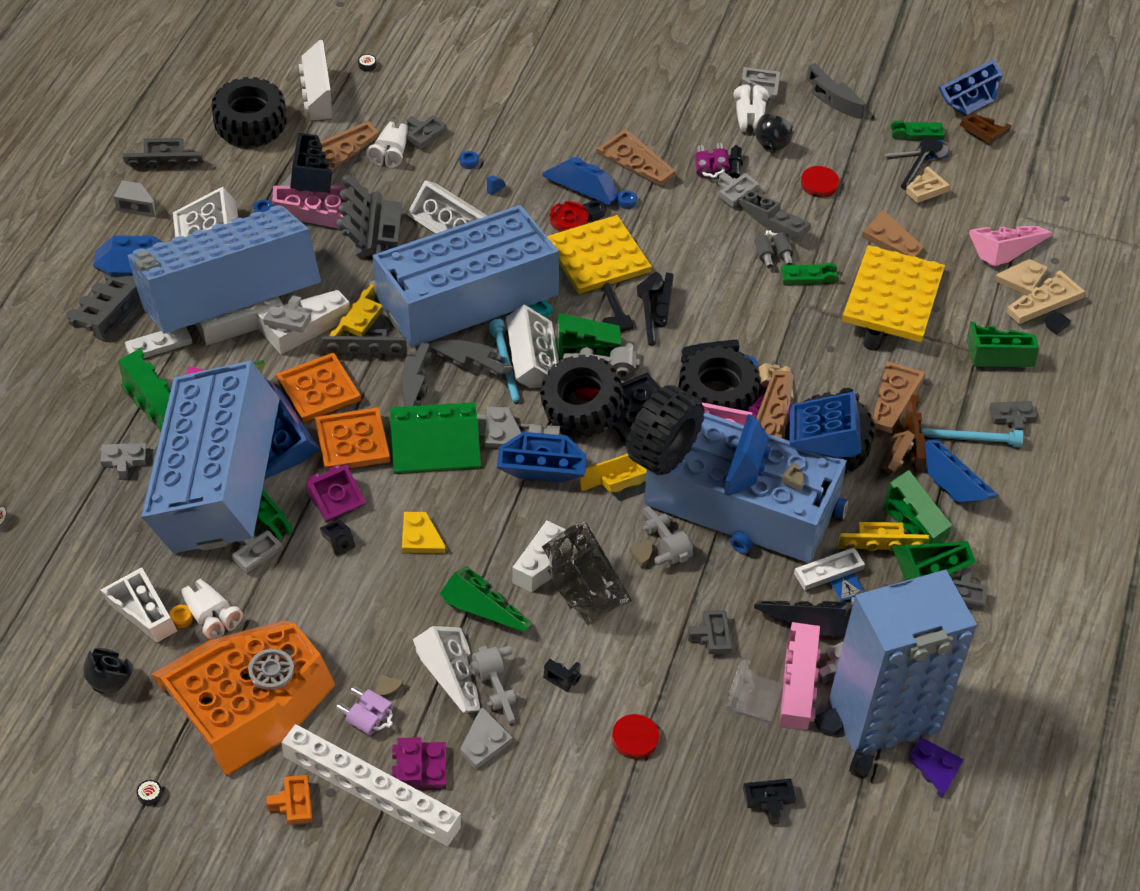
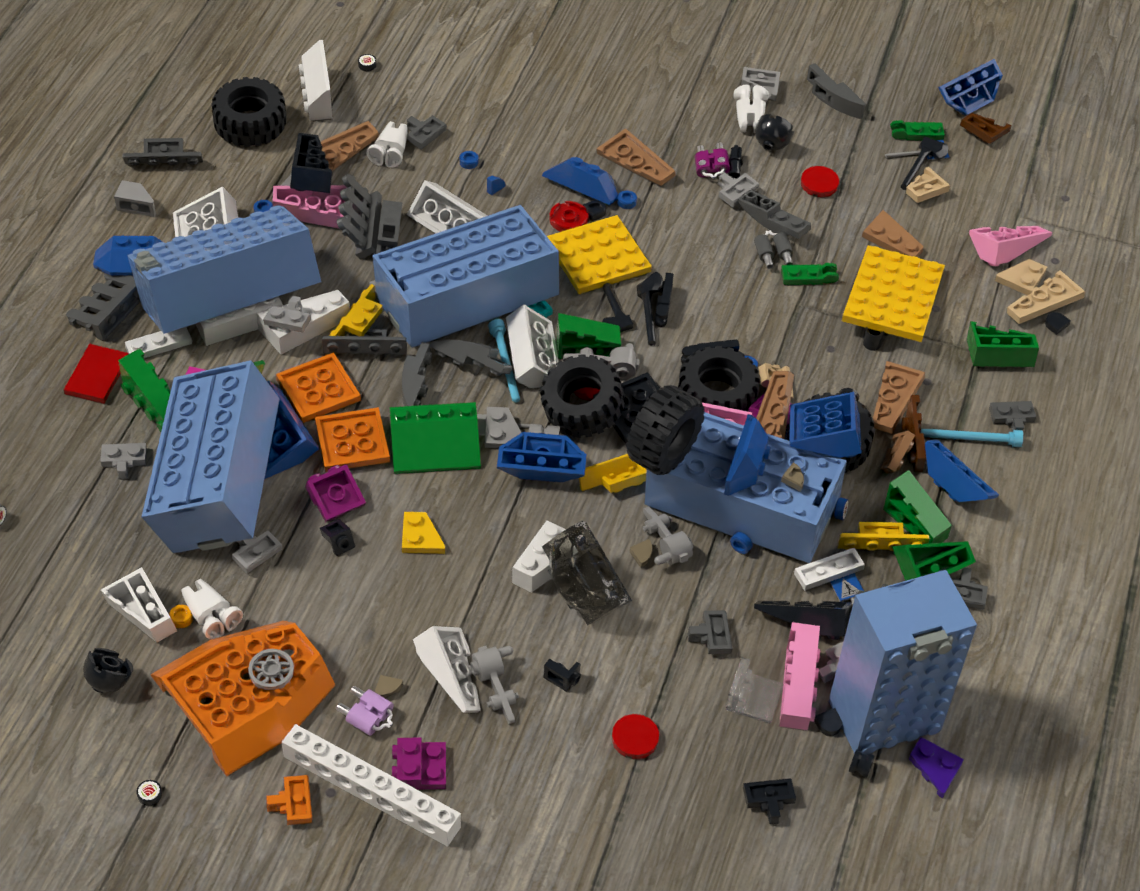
(95, 374): none -> red tile
(270, 514): green hinge -> none
(471, 593): green wedge -> none
(484, 739): light grey wing -> none

